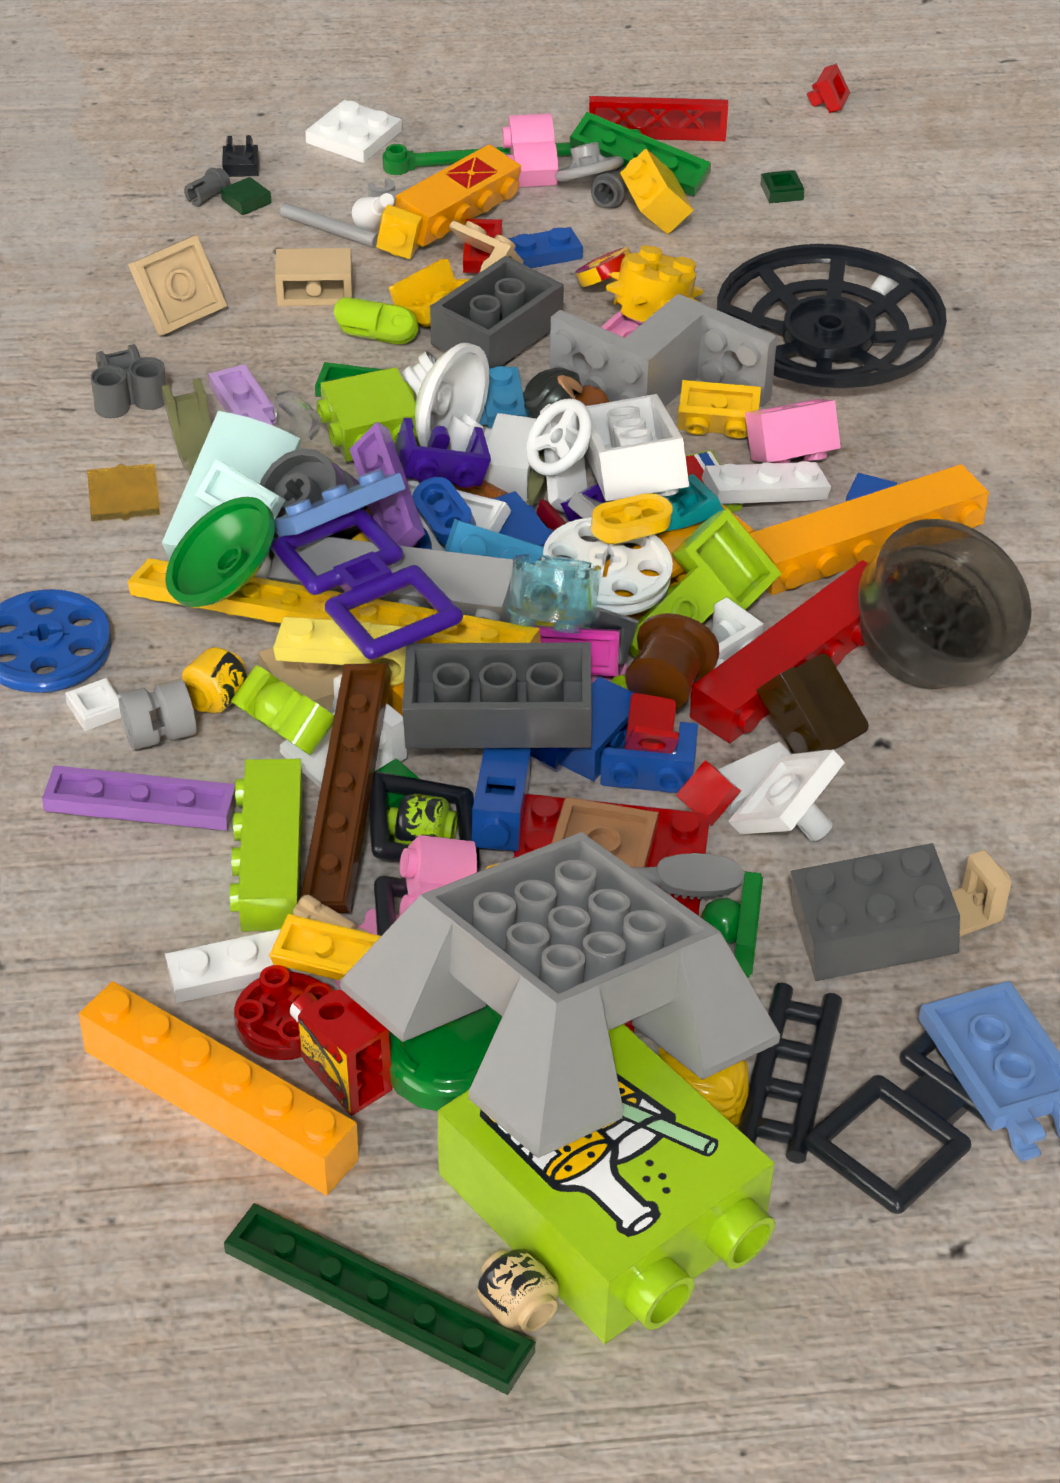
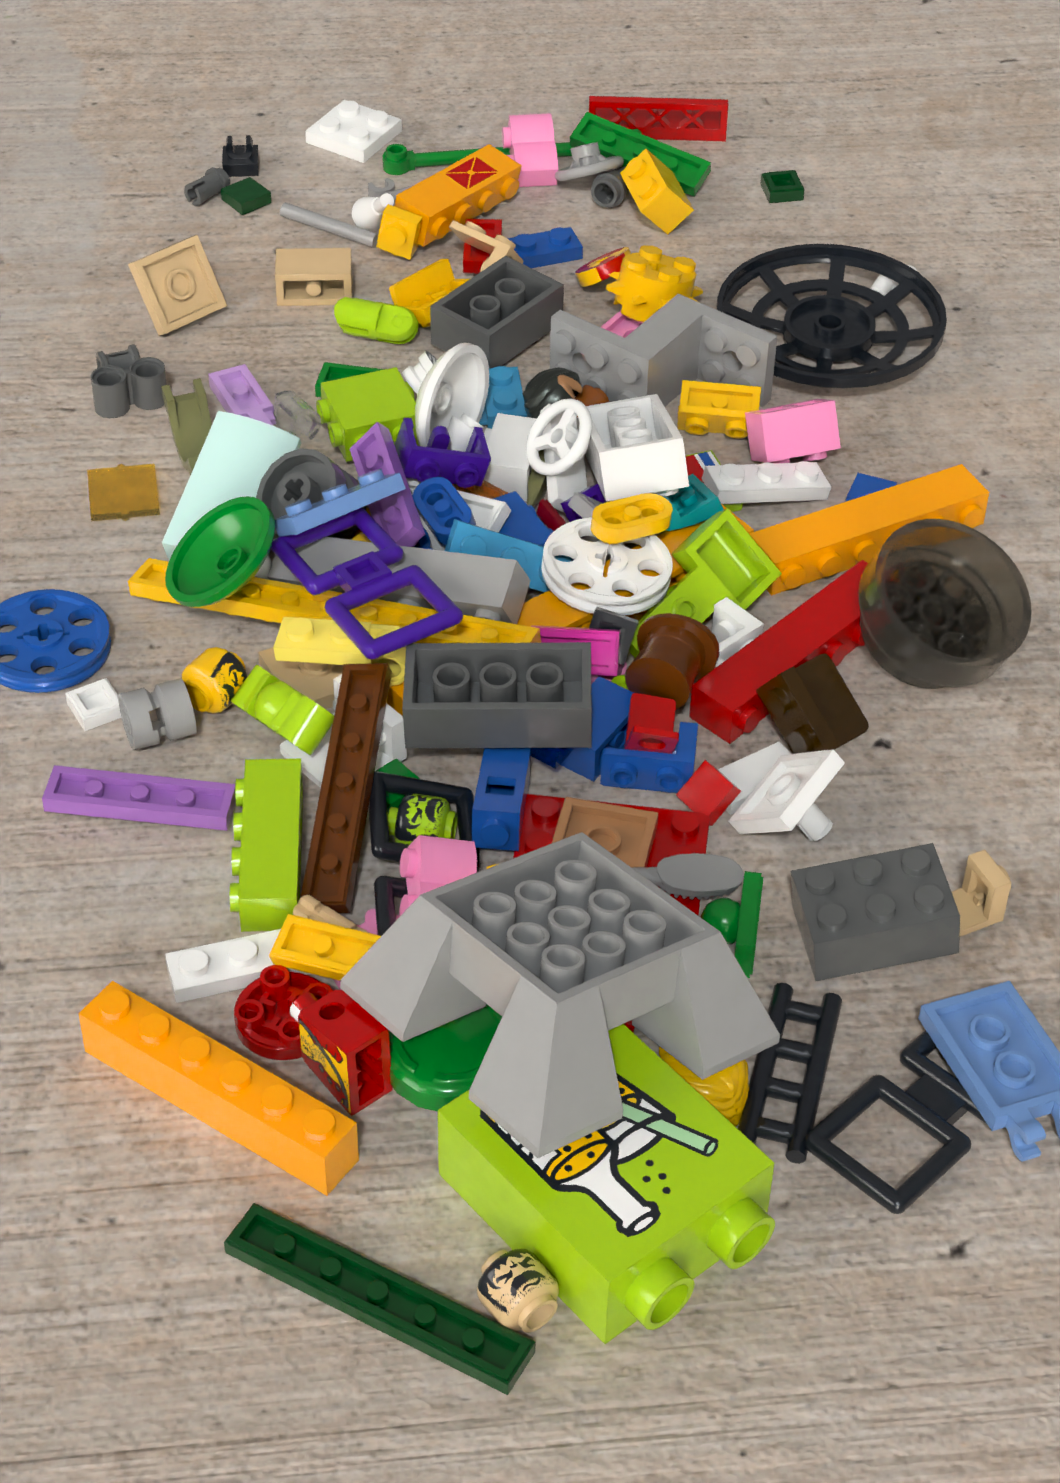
(226, 483): light aqua tile -> none
(570, 578): clear light blue brick -> none
(829, 89): red tile -> none

